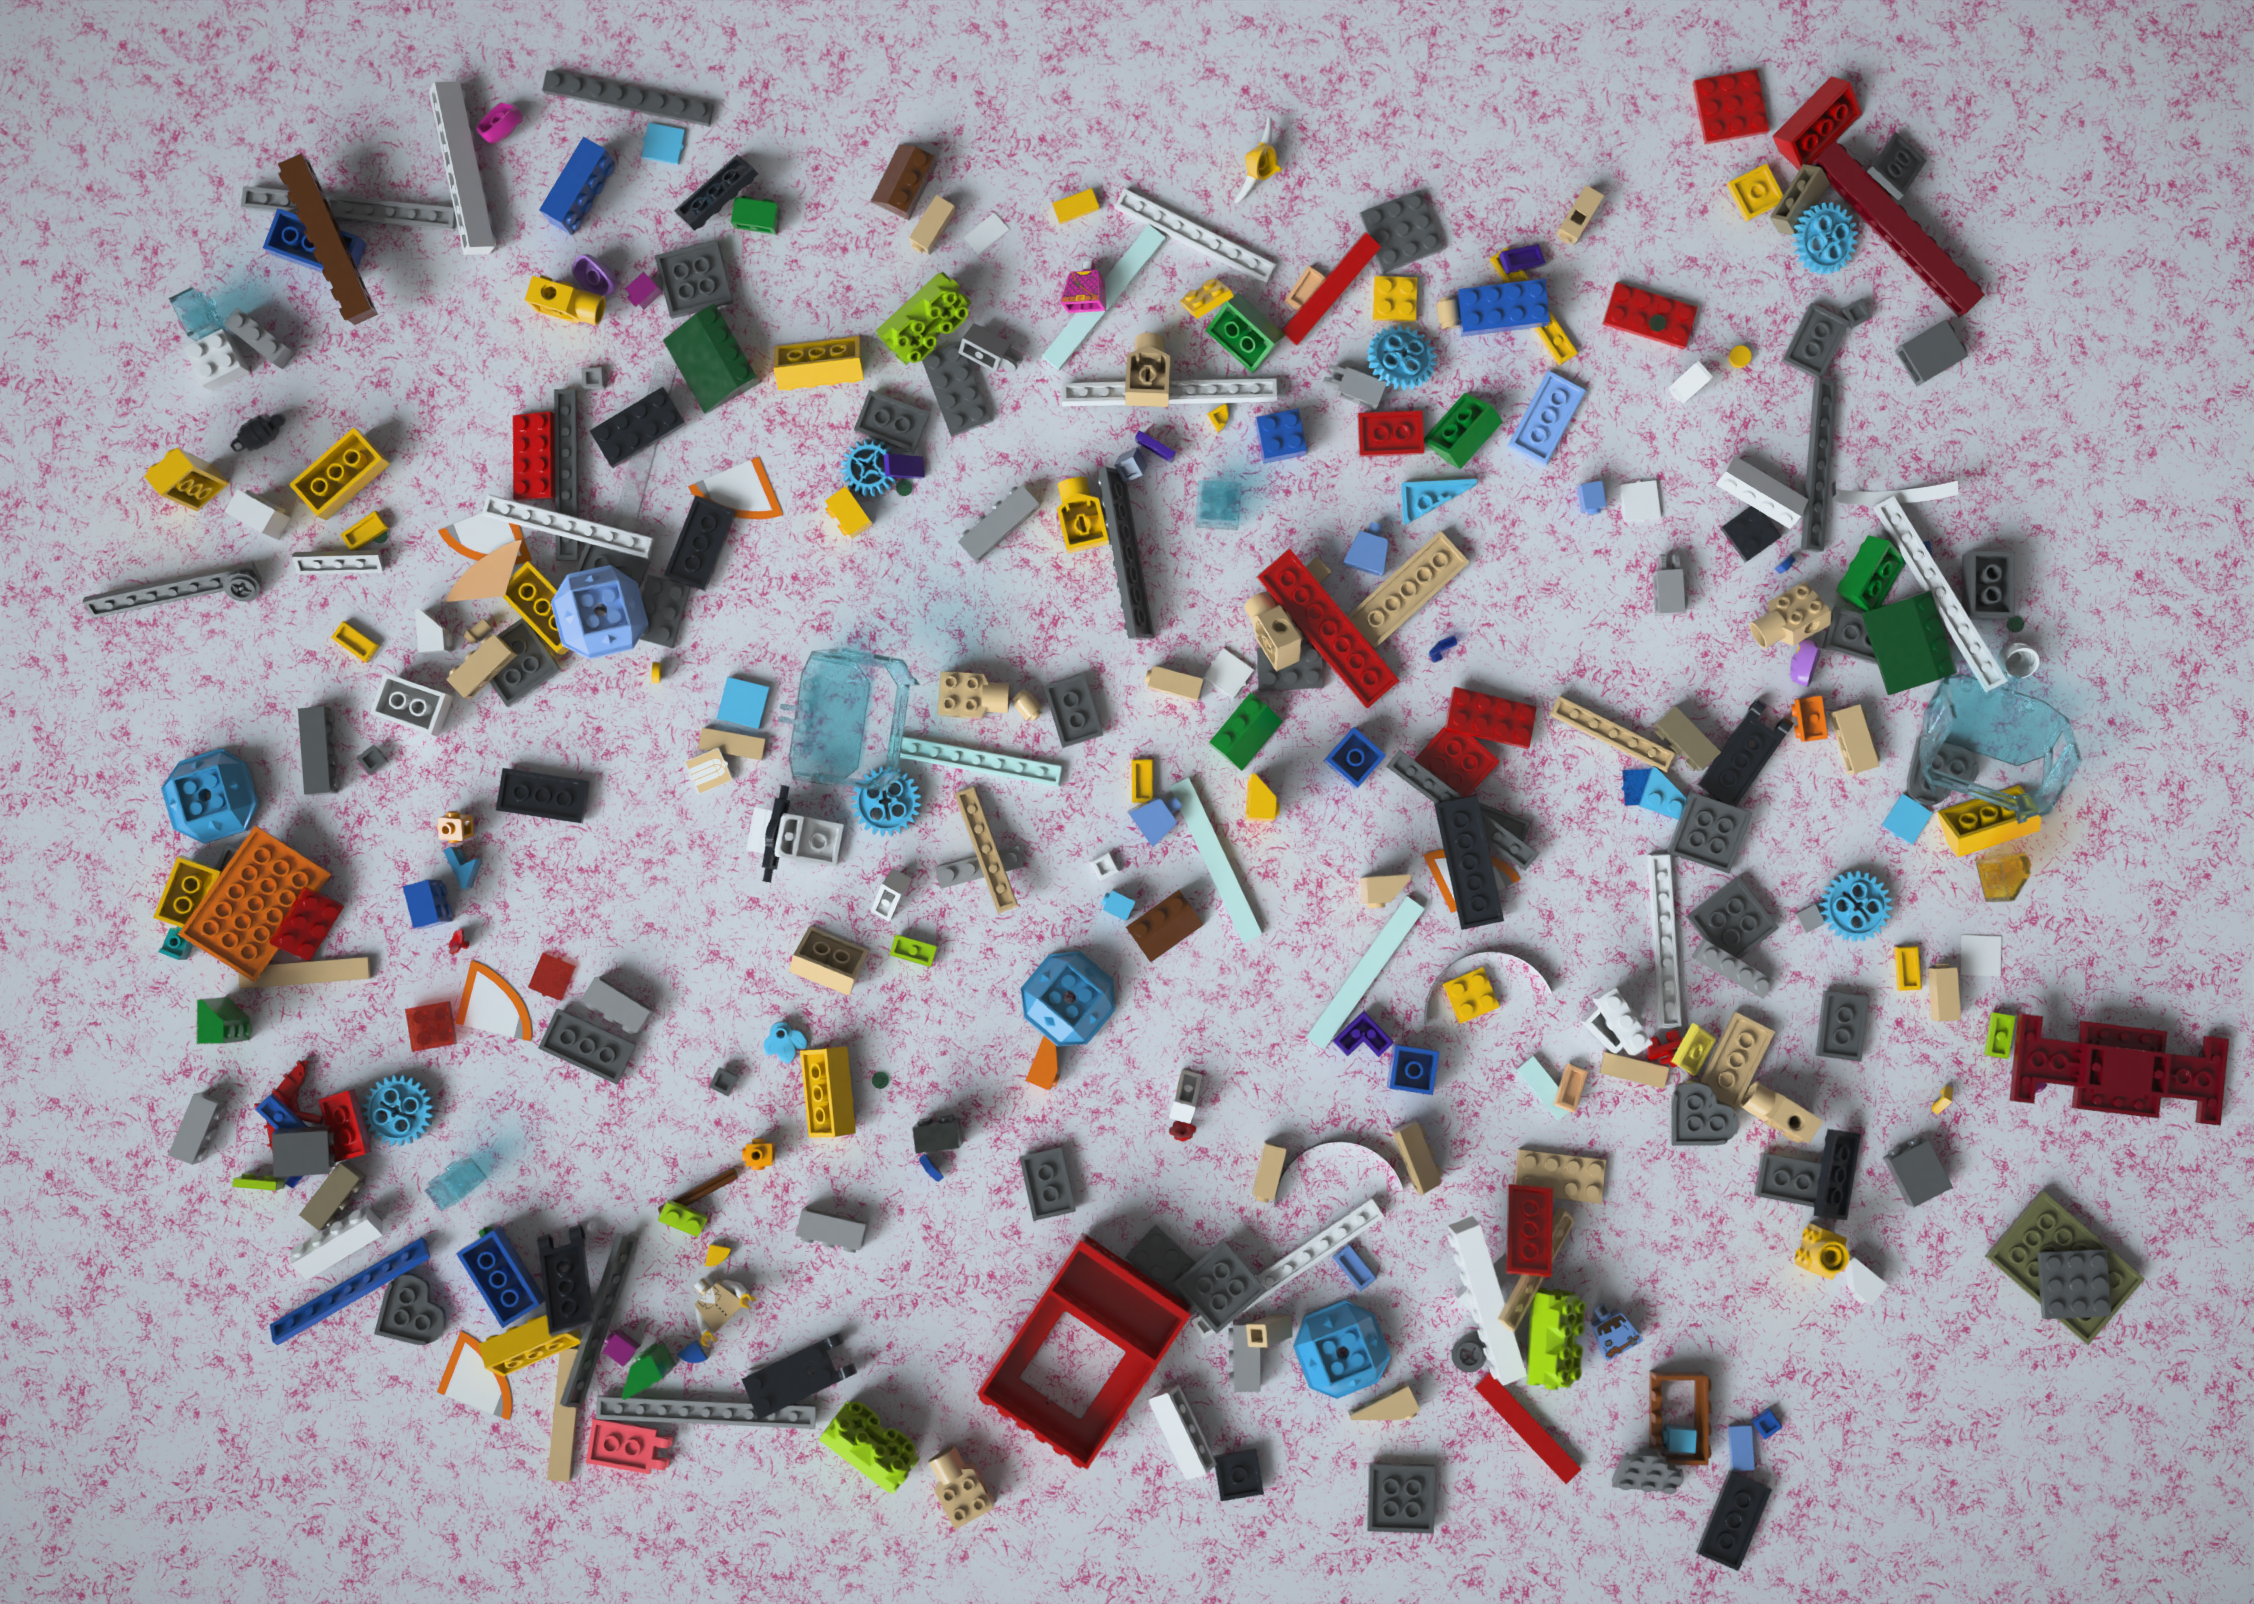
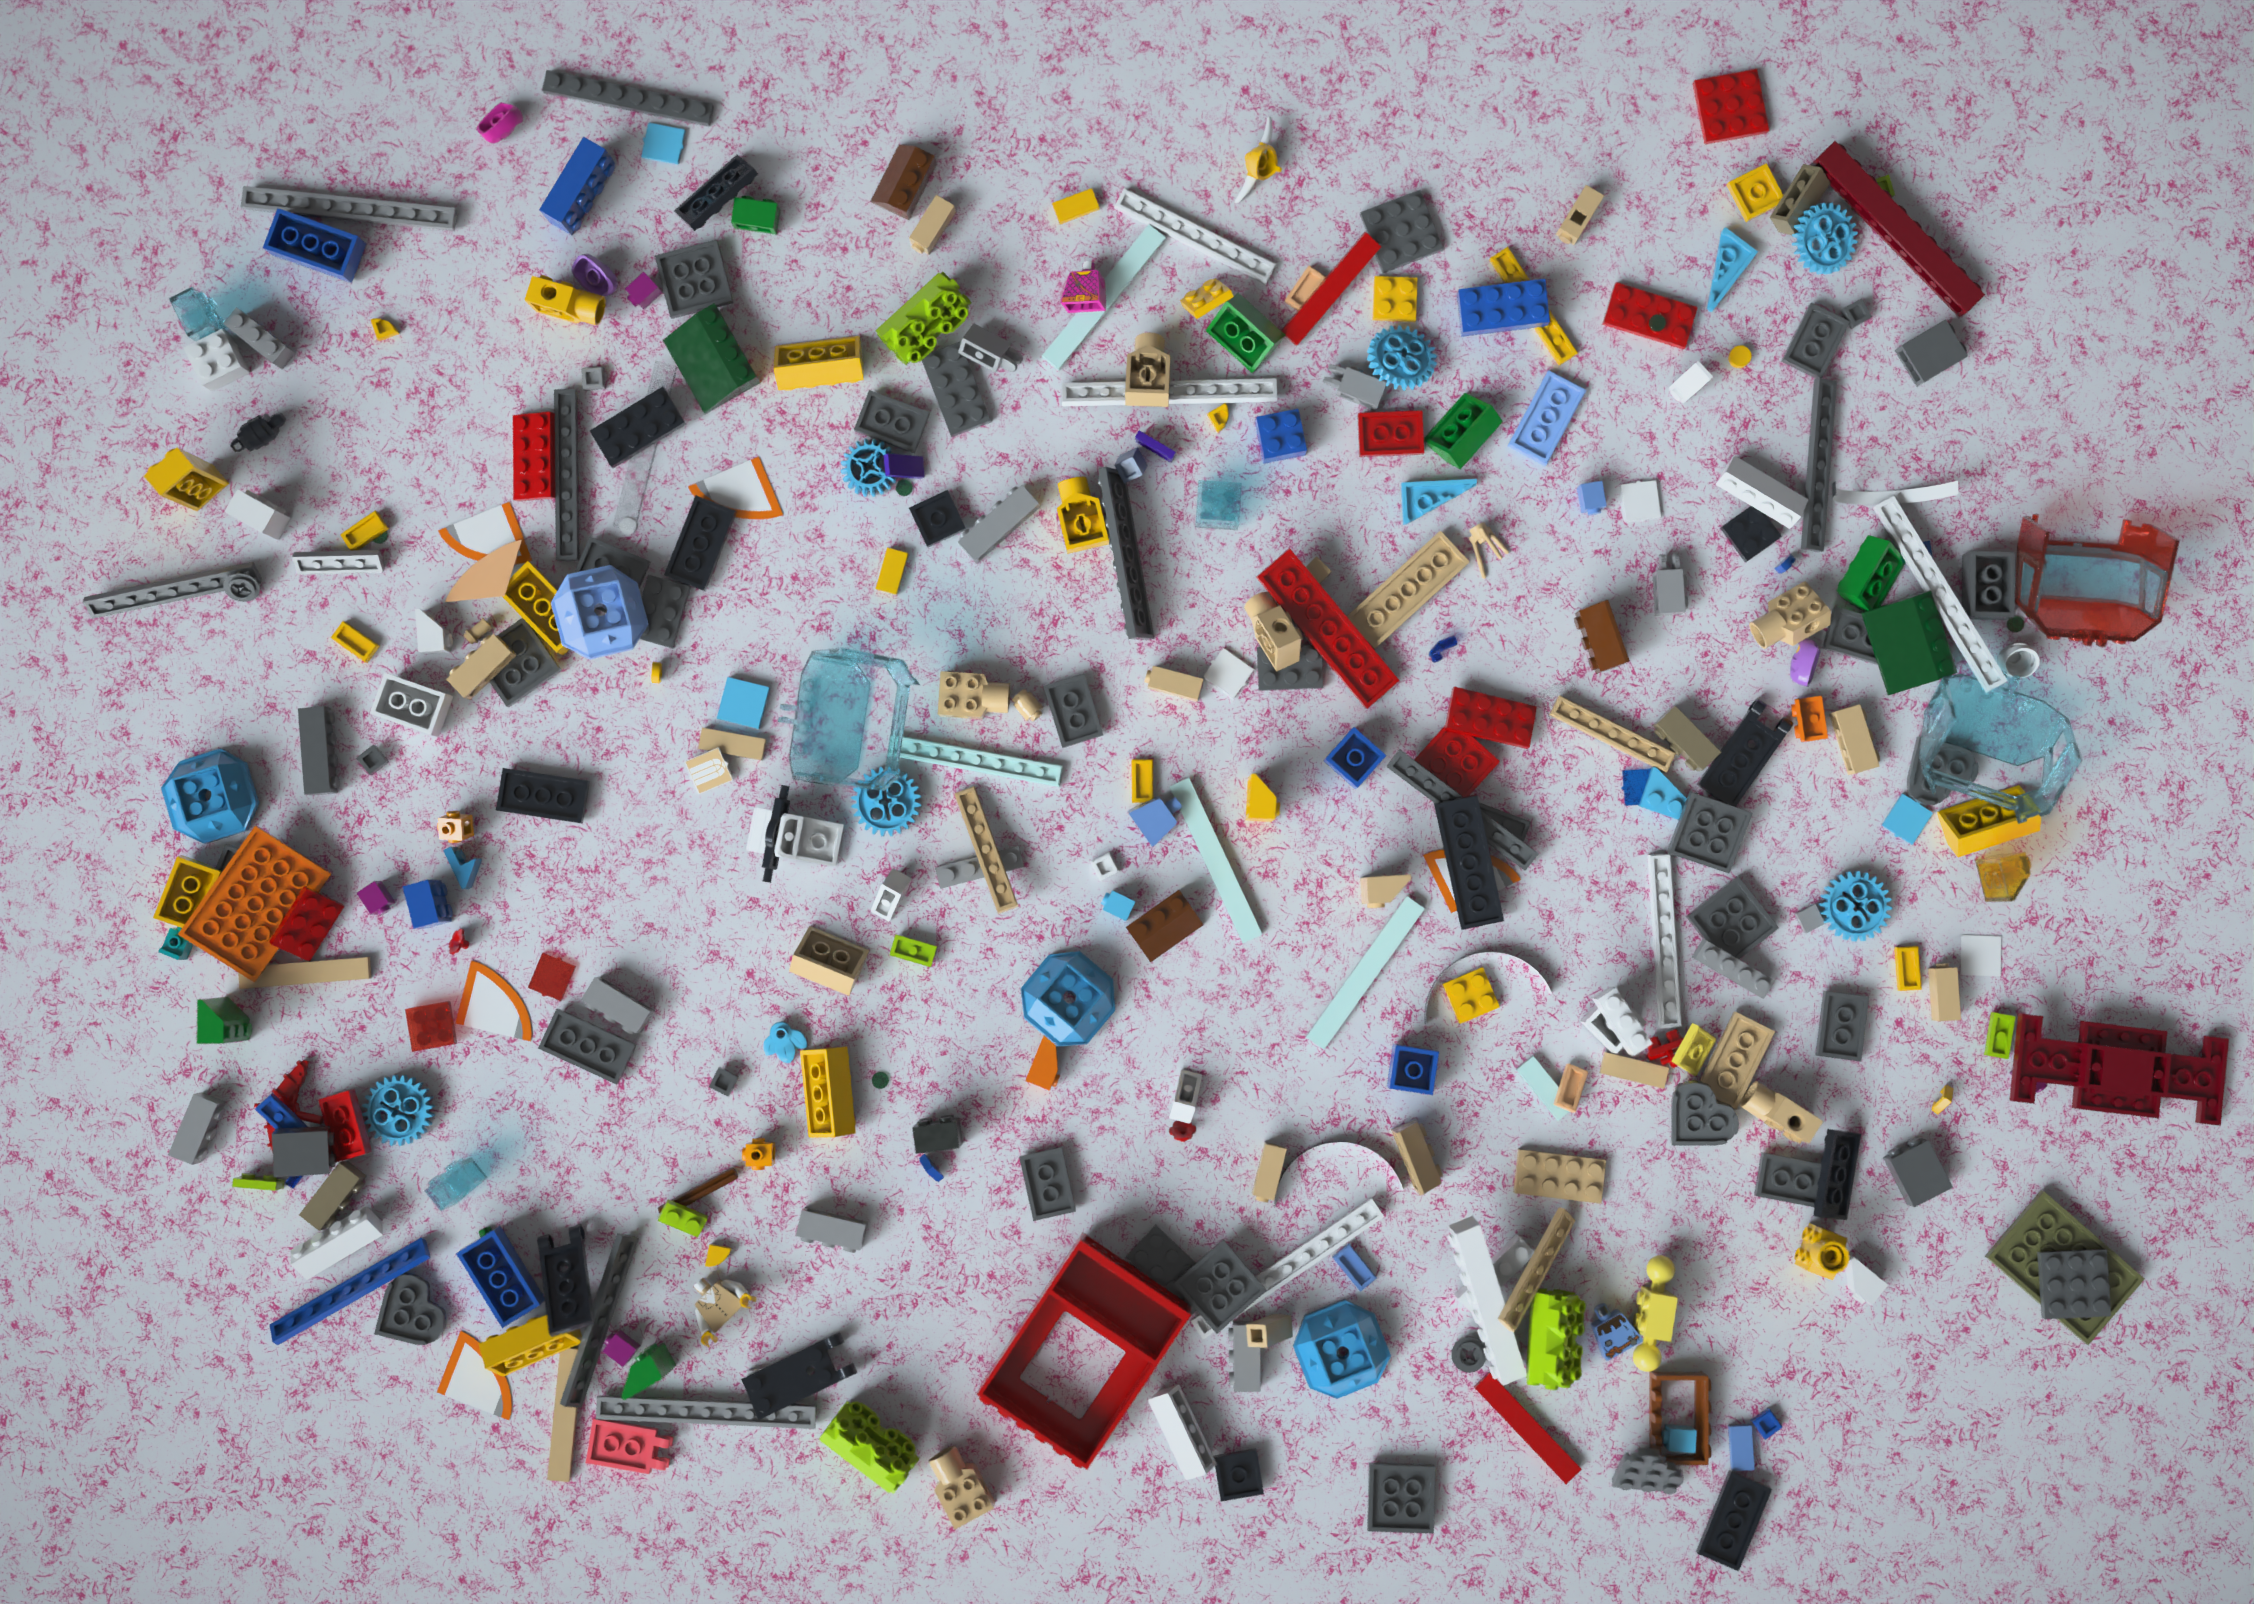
(327, 239): reddish brown brick -> none
(339, 474): yellow brick -> none
(376, 898): none -> magenta brick
(383, 329): none -> yellow tile
(462, 168): white brick -> none
(568, 526): white tile -> none
(693, 1353): blue tile -> none
(848, 512): yellow brick -> none
(892, 571): none -> yellow tile
(937, 518): none -> black plate
(986, 233): white sticker -> none
(1245, 731): green slope -> none
(1364, 1030): dark purple brick -> none
(1368, 551): medium blue torso -> none
(1391, 1405): tan slope -> none
(1448, 313): tan brick -> none
(1483, 534): none -> tan plant
(1522, 258): dark purple tile -> none
(1529, 1230): red plate -> none
(1601, 637): none -> reddish brown slope
(1655, 1313): none -> light yellow brick
(1731, 260): none -> medium azure wing
(1818, 122): red slope -> none
(1896, 166): dark grey plate -> none
(2094, 588): none -> windscreen

